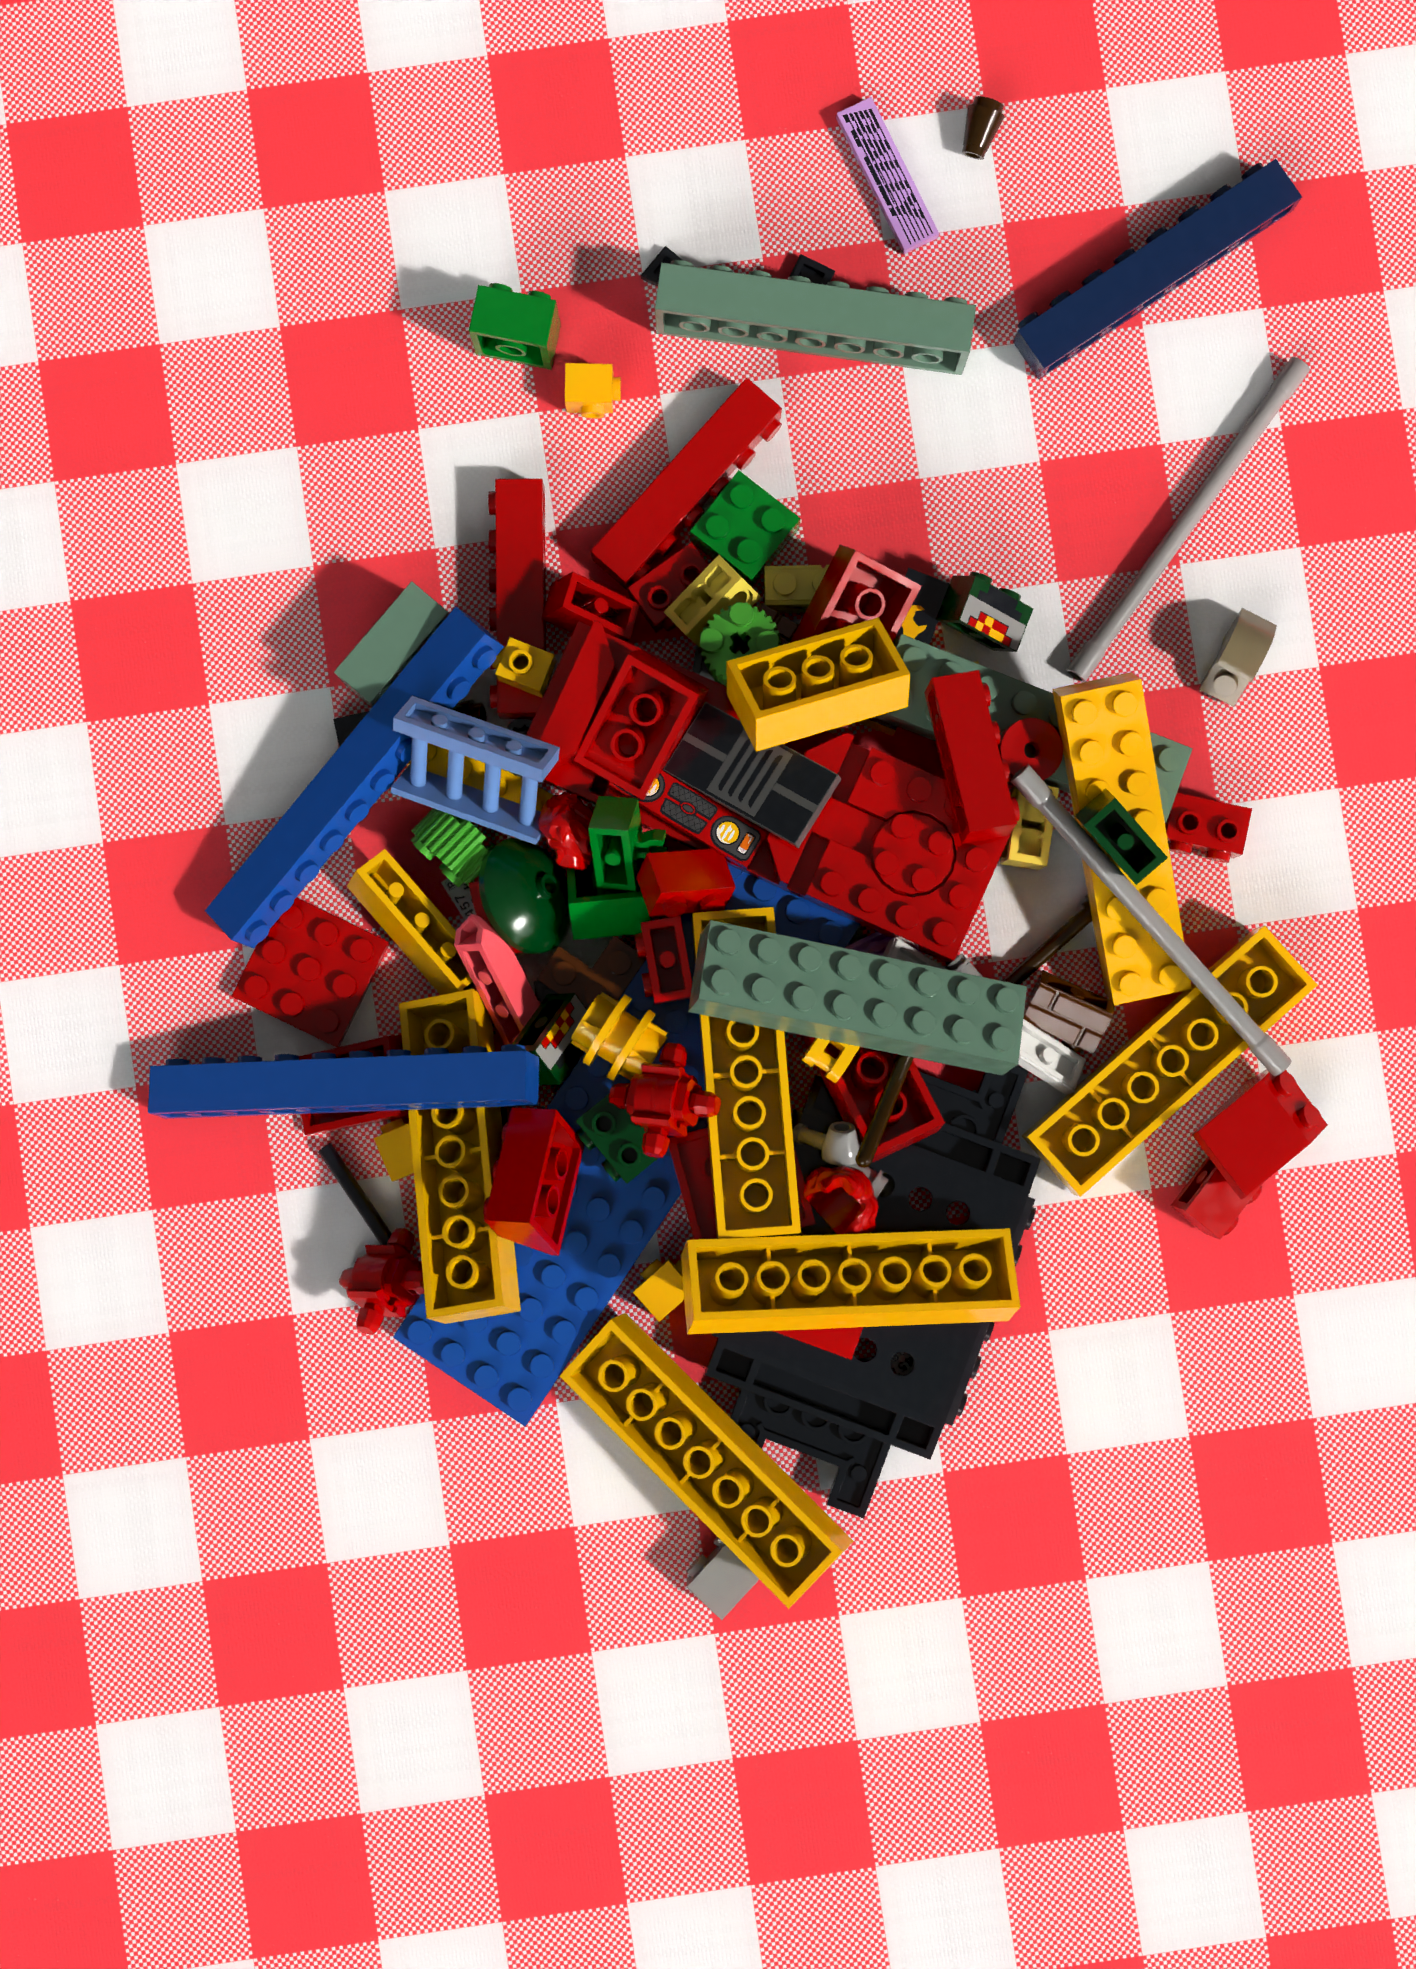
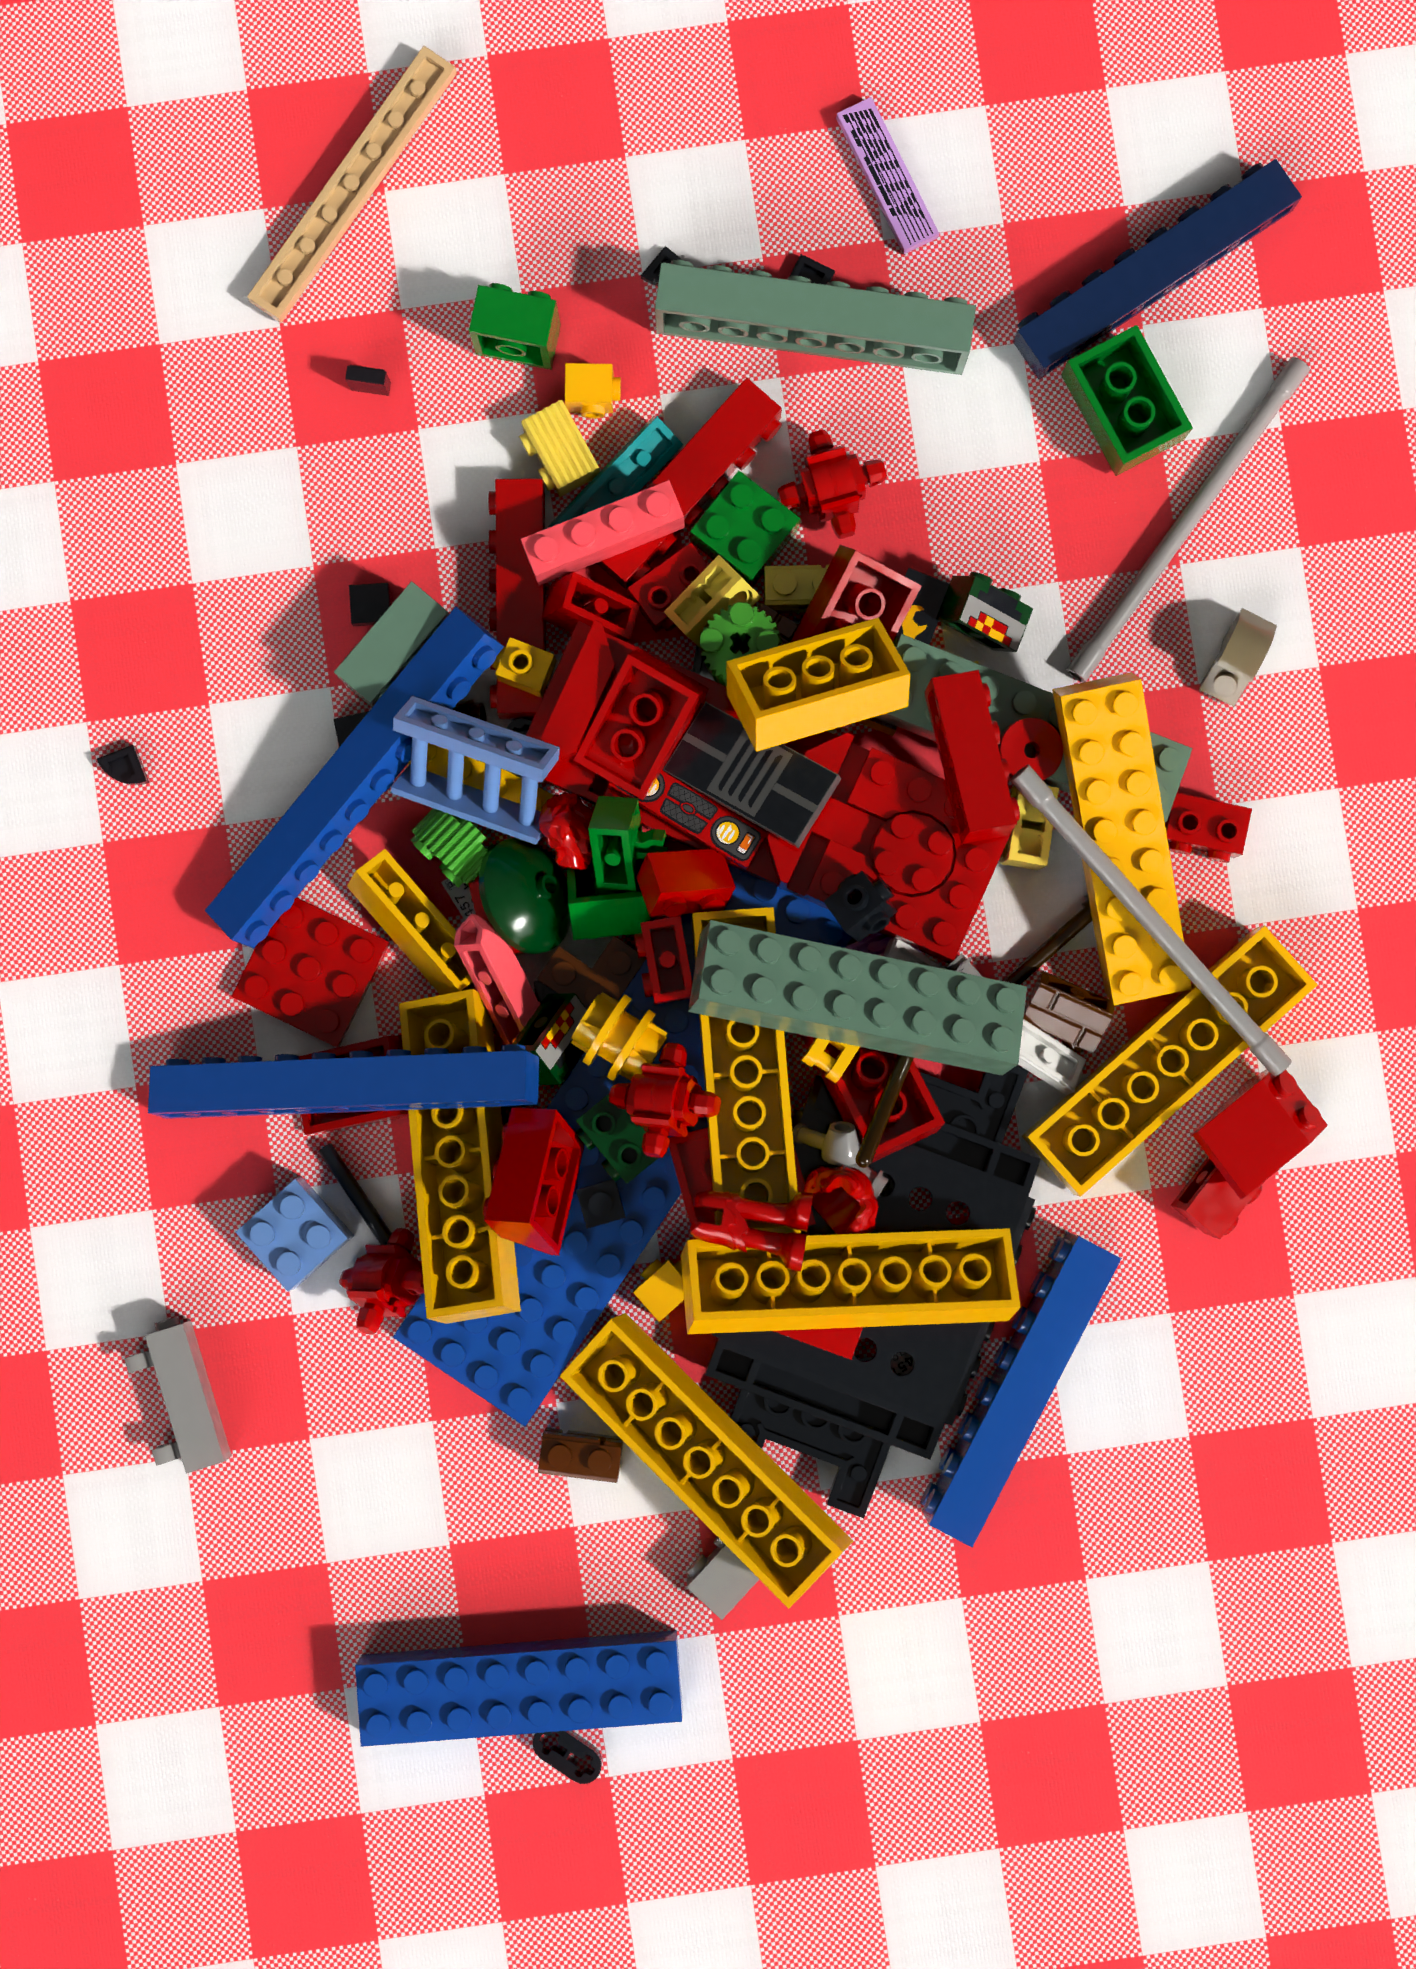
(124, 766): none -> black tile
(186, 1395): none -> light grey brick
(294, 1233): none -> medium blue brick
(352, 184): none -> tan plate
(368, 380): none -> tile
(368, 603): none -> black tile
(396, 1149): yellow brick -> none
(519, 1688): none -> blue brick
(559, 448): none -> light yellow brick
(563, 1761): none -> black beam
(580, 1455): none -> reddish brown brick
(600, 1203): none -> black plate
(603, 532): none -> coral brick
(627, 470): none -> teal plate
(735, 1231): none -> red piece
(832, 484): none -> red piece
(862, 905): none -> black brick
(981, 126): dark brown cone -> none
(1018, 1388): none -> blue brick
(1121, 836): dark green brick -> none
(1126, 400): none -> green brick

